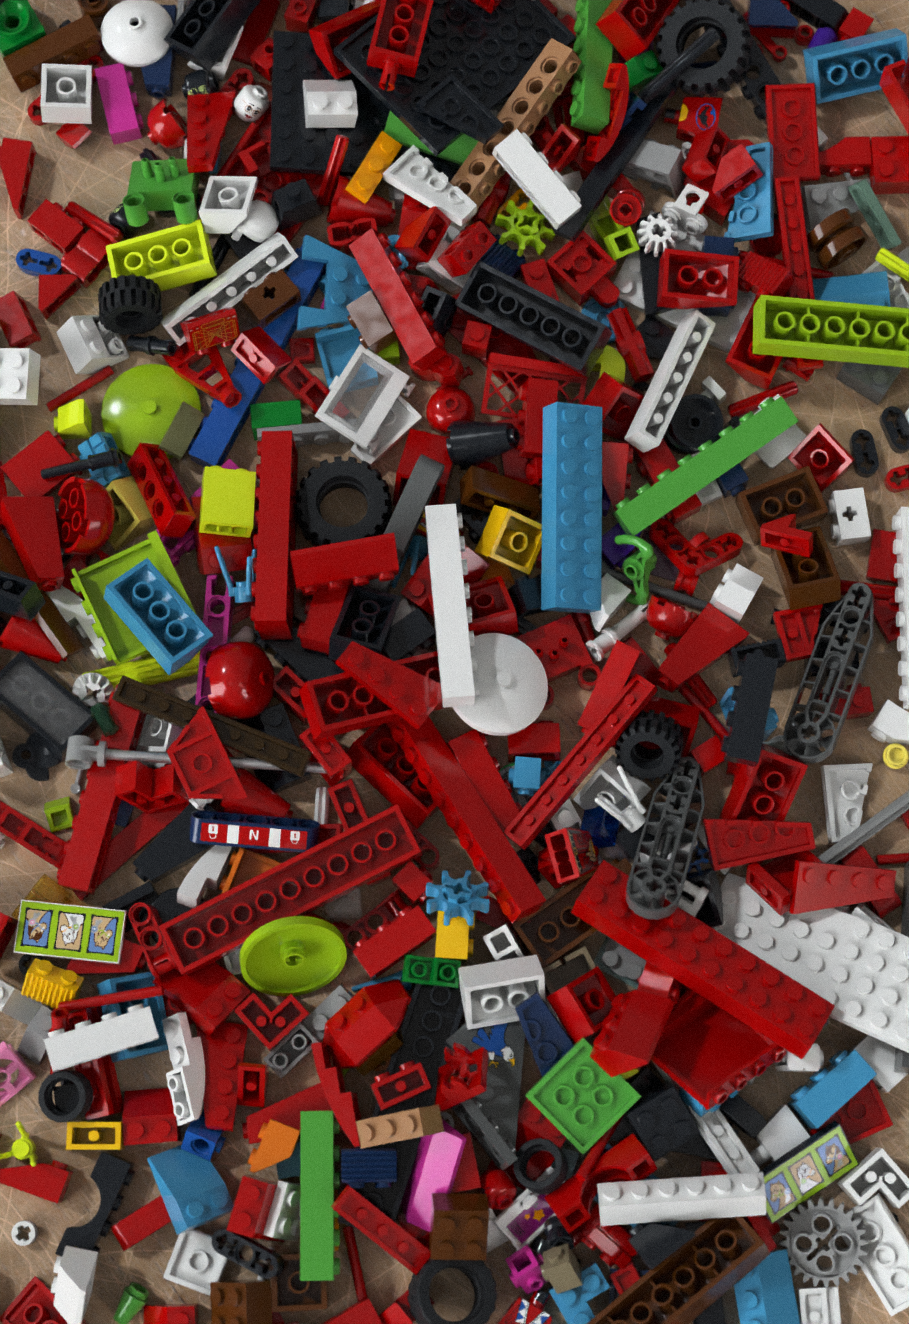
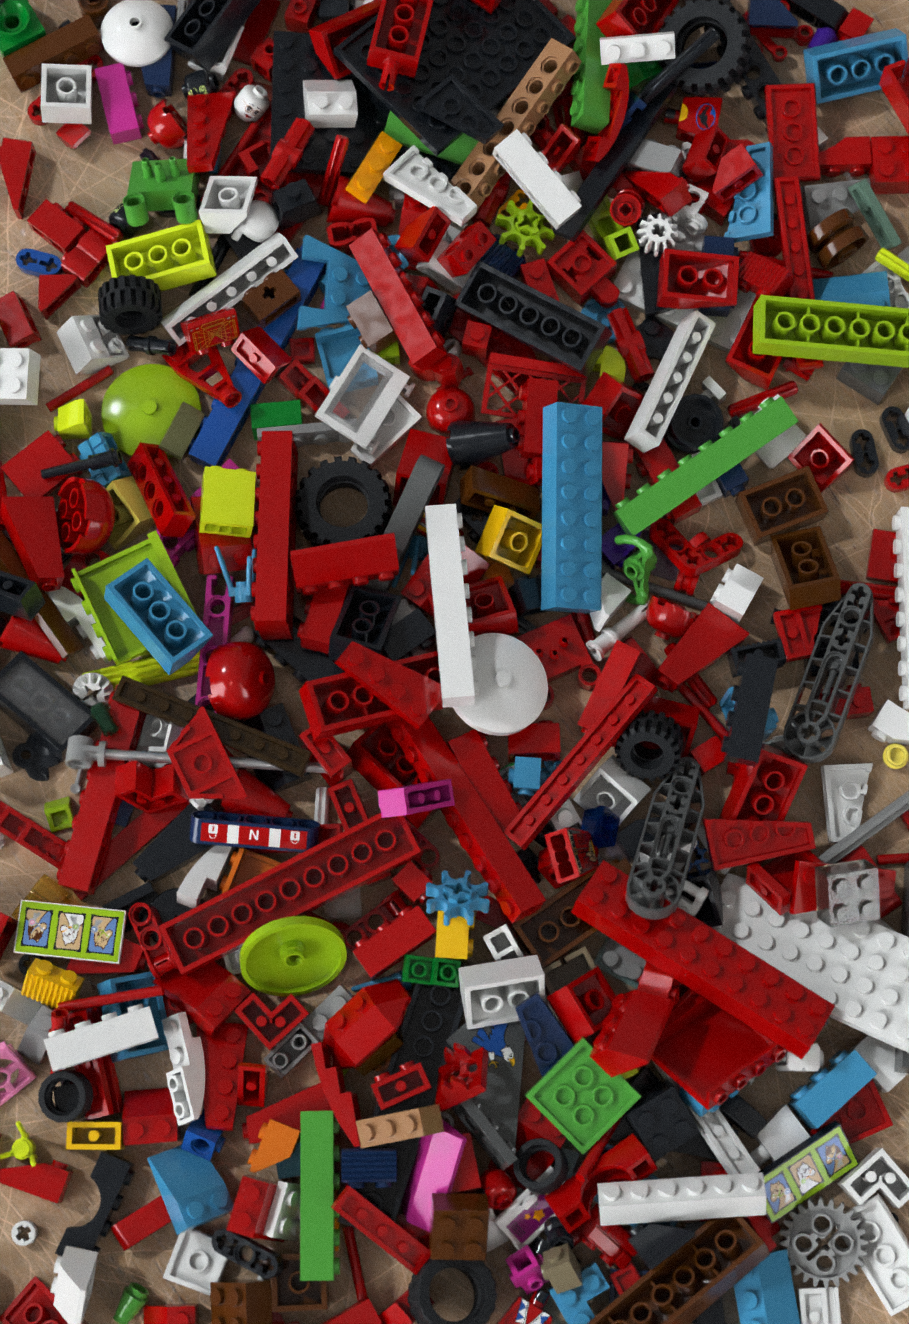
(286, 690): red brick -> none
(287, 153): none -> red piece
(416, 798): none -> dark pink brick
(456, 350): none -> white hinge
(630, 817): white plant -> none
(637, 48): none -> white plate
(661, 190): none -> red slope
(783, 536): red slope -> none
(847, 893): none -> clear smoke brick
(854, 504): white brick -> none

